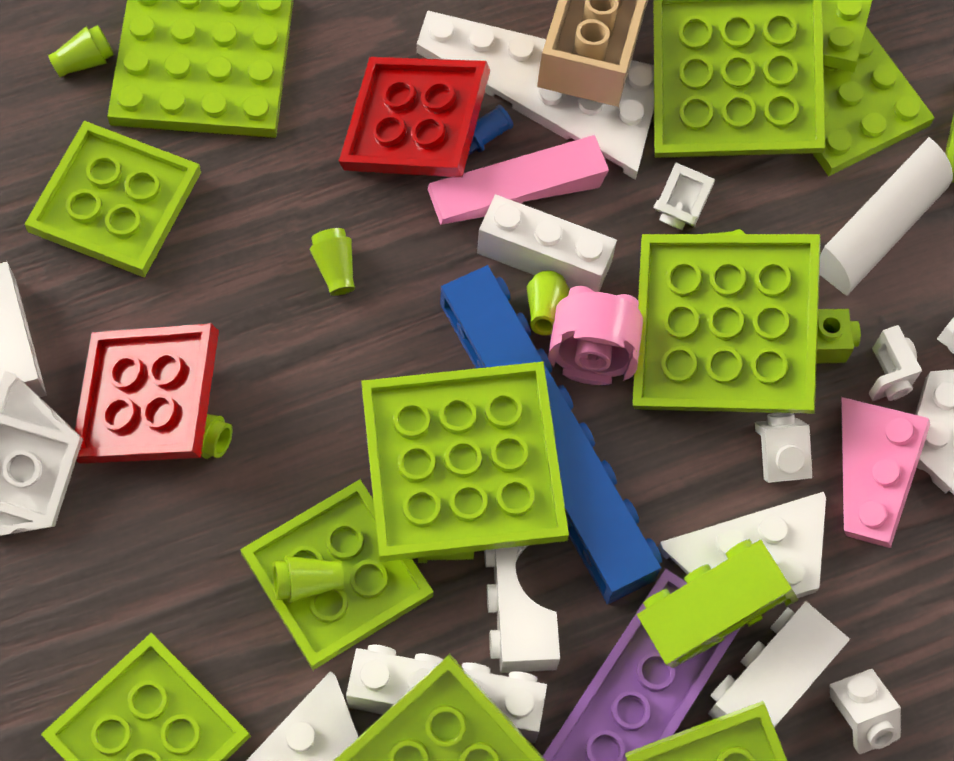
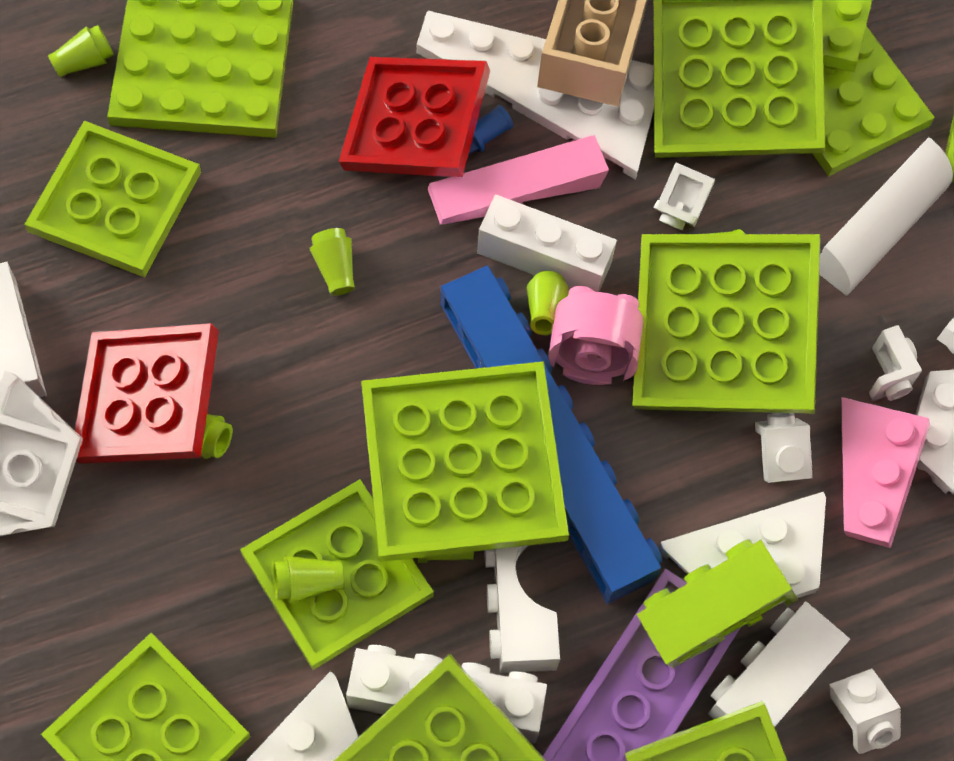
(839, 345): lime brick -> none

